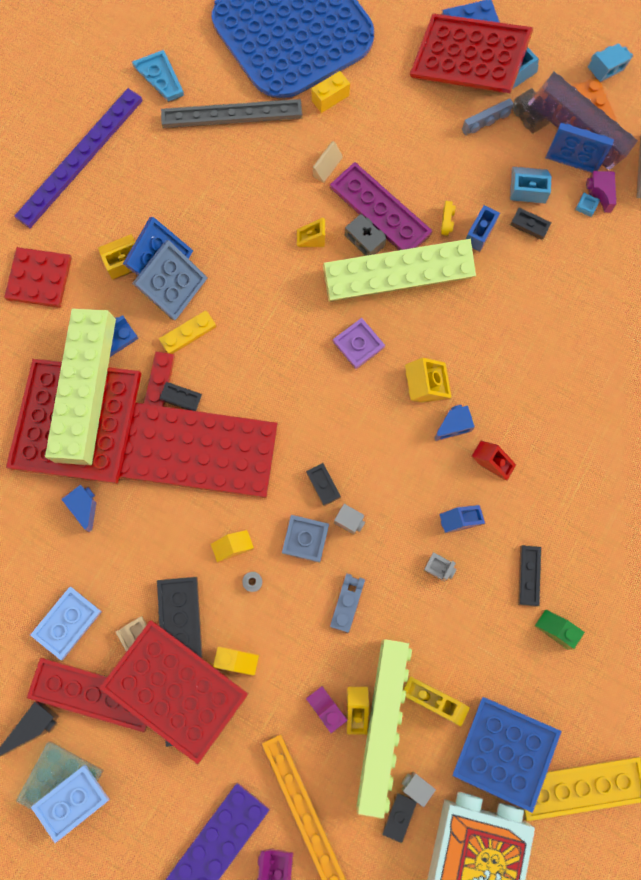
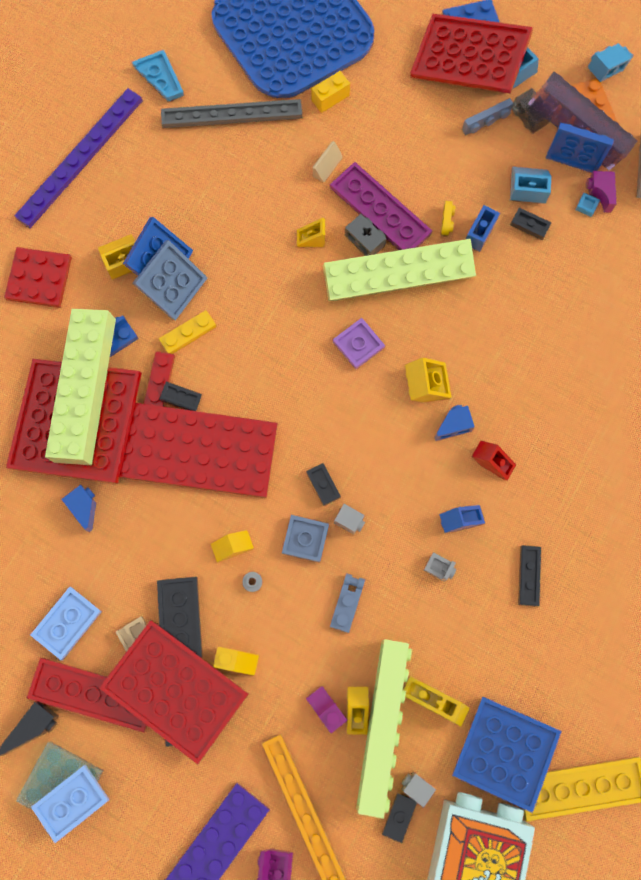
(559, 629): green slope -> none

